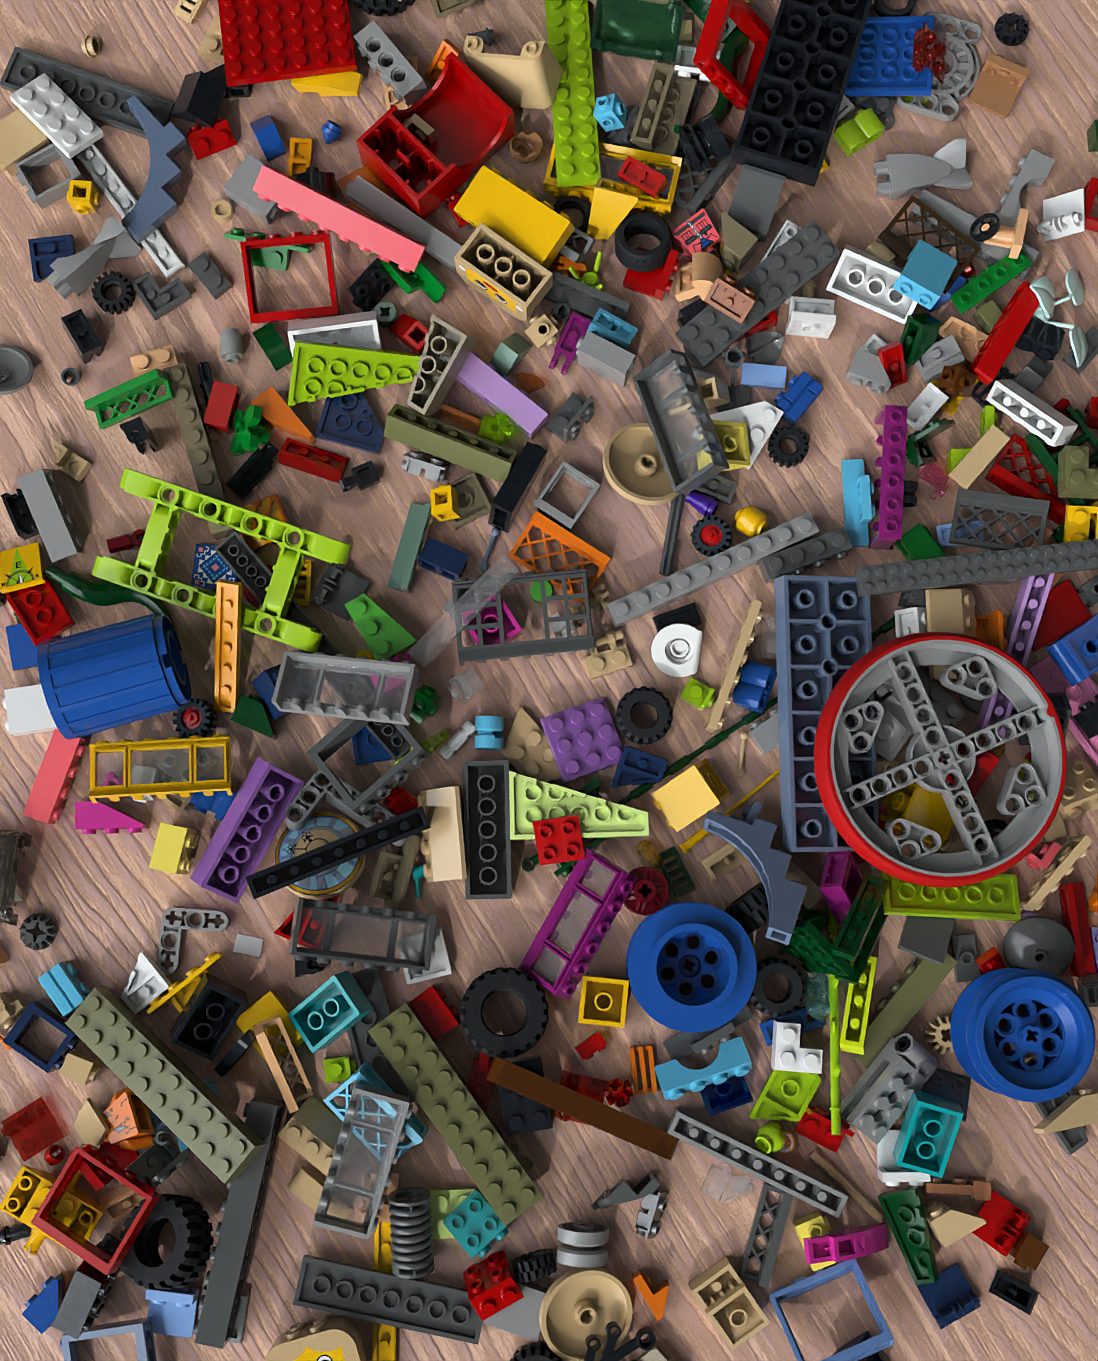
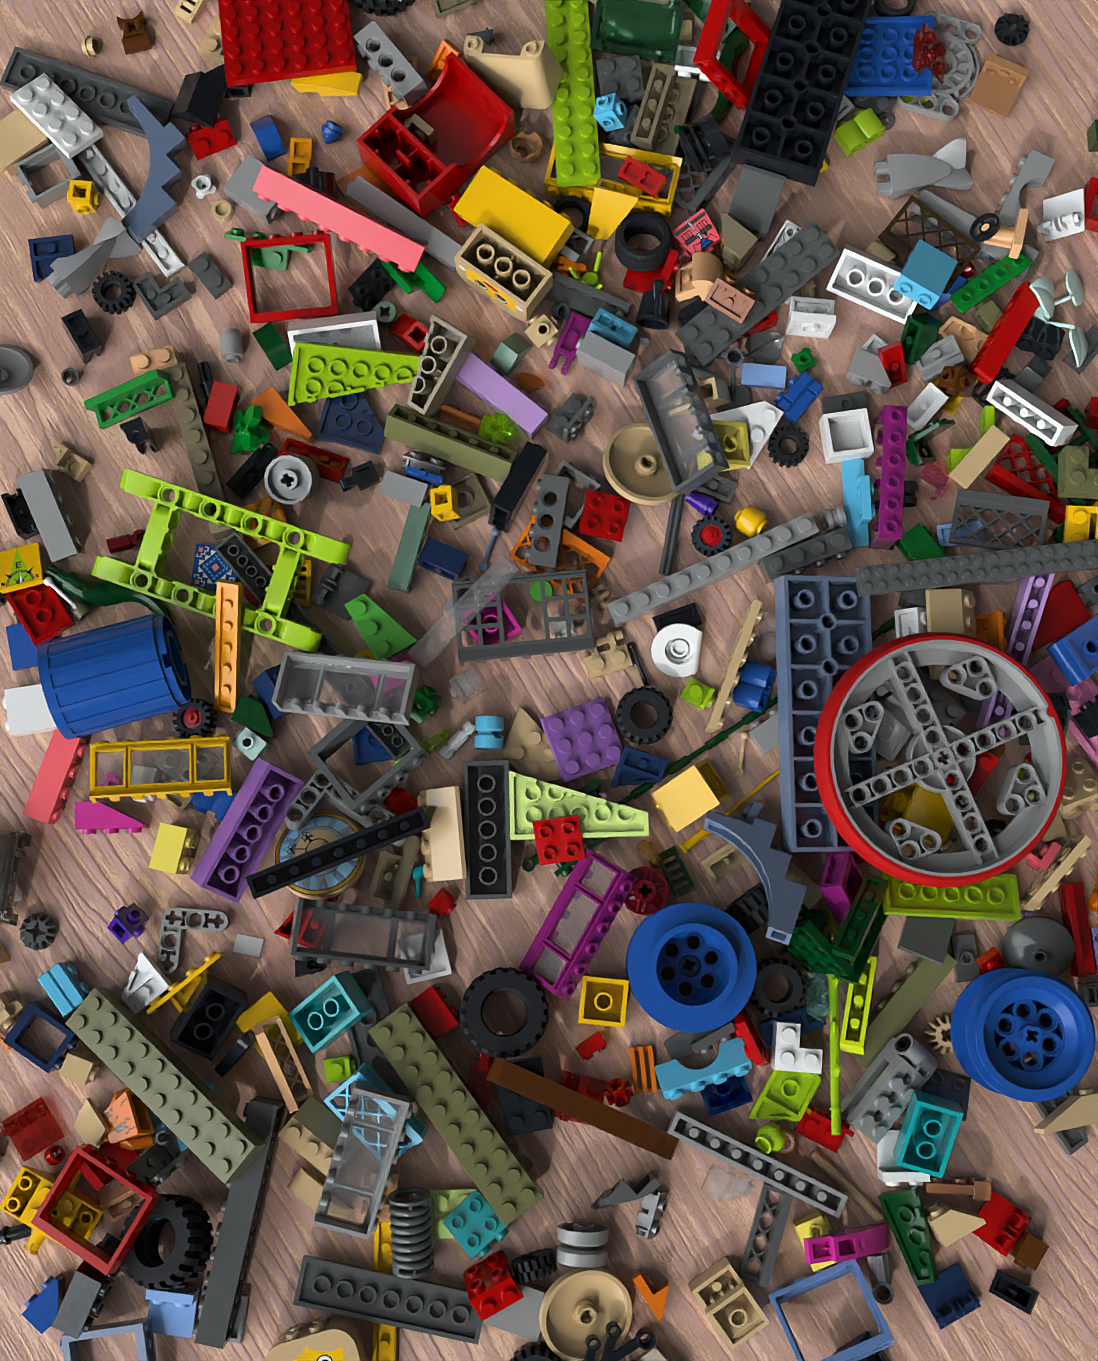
(79, 609): none -> hinge
(128, 923): none -> dark purple brick
(134, 41): none -> reddish brown piece
(201, 180): none -> white plate
(250, 744): none -> light aqua brick
(279, 482): none -> light grey wheel
(404, 489): none -> light grey hinge
(423, 476): none -> blue piece
(442, 903): none -> red plate
(545, 486): none -> dark grey brick
(604, 515): none -> red hinge
(621, 77): none -> dark grey brick
(631, 646): none -> black hinge
(644, 342): none -> light grey hinge
(654, 308): none -> black hat
(753, 1045): none -> red wing
(799, 364): none -> green plate
(834, 518): none -> light grey wheel
(844, 402): none -> dark grey plate
(846, 435): none -> white piece
(879, 1276): none -> light grey piece

